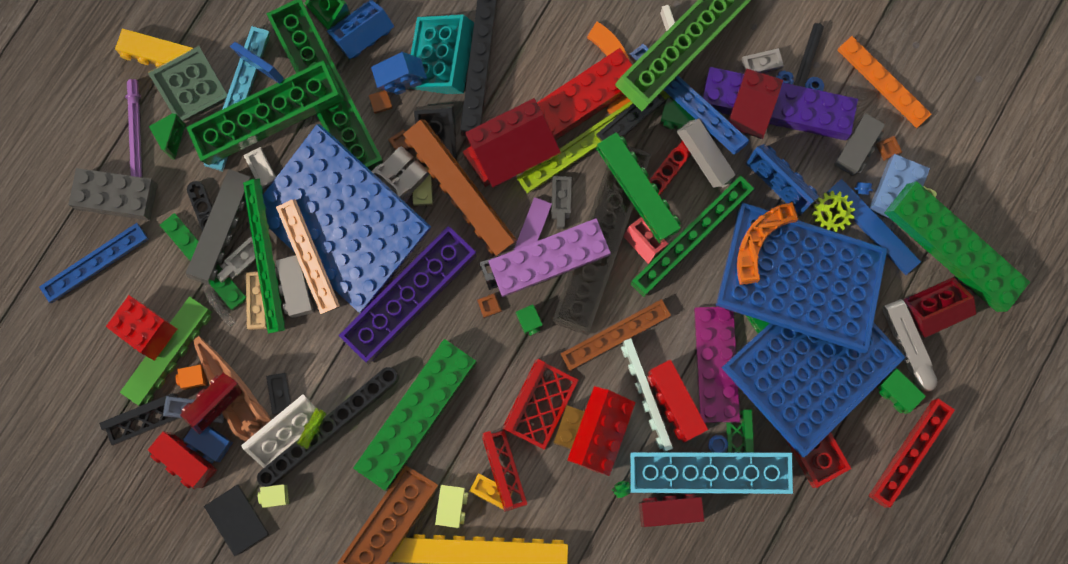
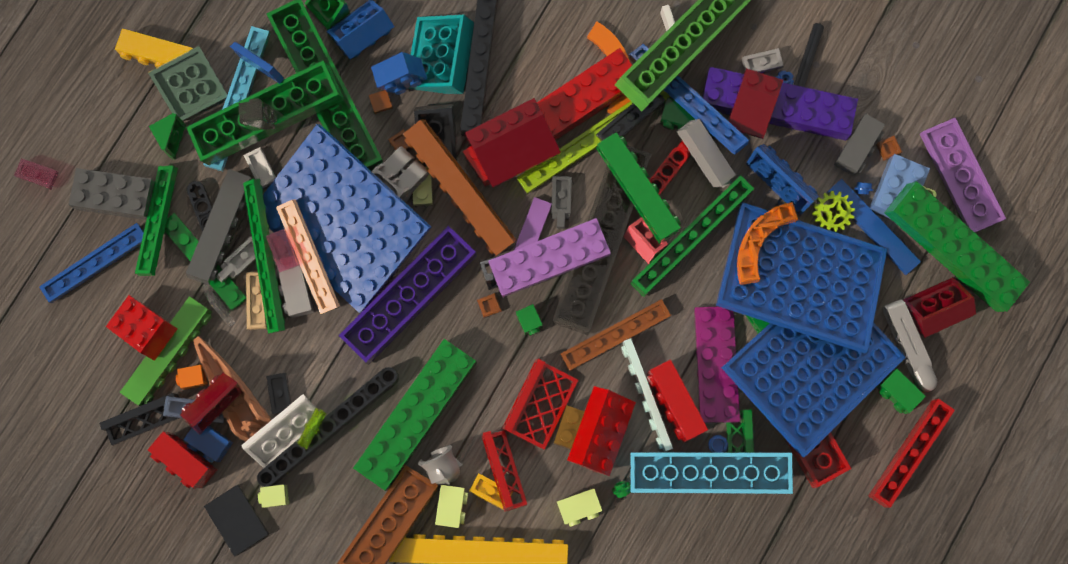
(36, 173): none -> clear pink plate
(134, 127): medium lavender axle -> none
(156, 221): none -> green plate
(257, 115): none -> clear smoke brick
(282, 250): none -> clear pink plate
(443, 467): none -> light grey helmet
(579, 506): none -> yellowish green brick
(671, 510): dark red brick -> none
(818, 81): blue plate -> none
(884, 82): orange plate -> none
(962, 175): none -> medium lavender plate

